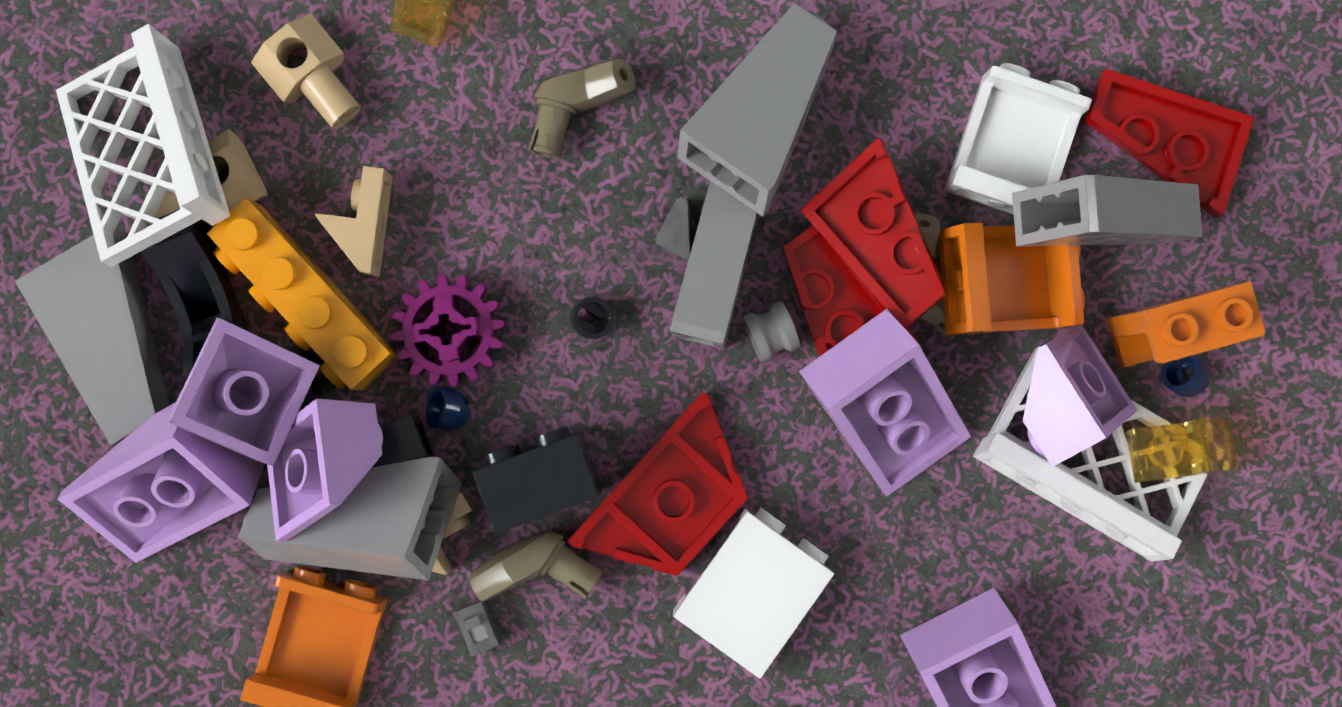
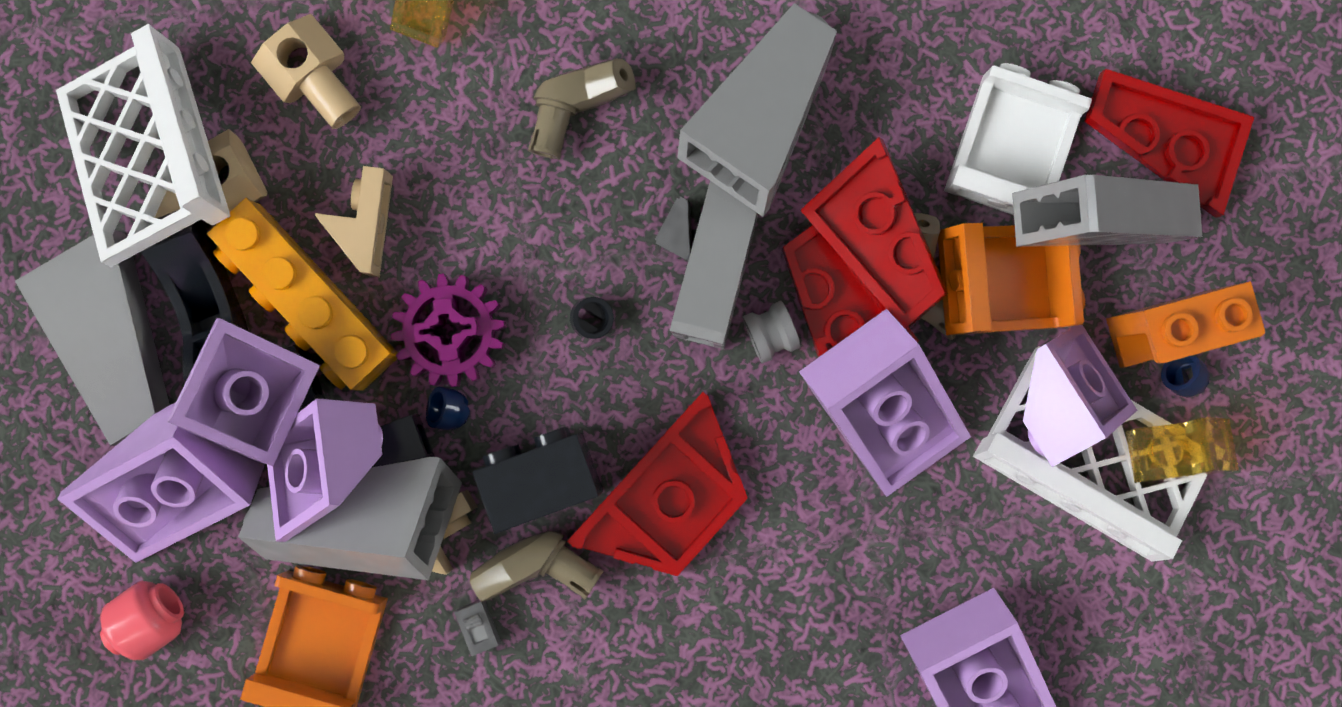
(141, 620): none -> coral head
(755, 591): white panel -> none

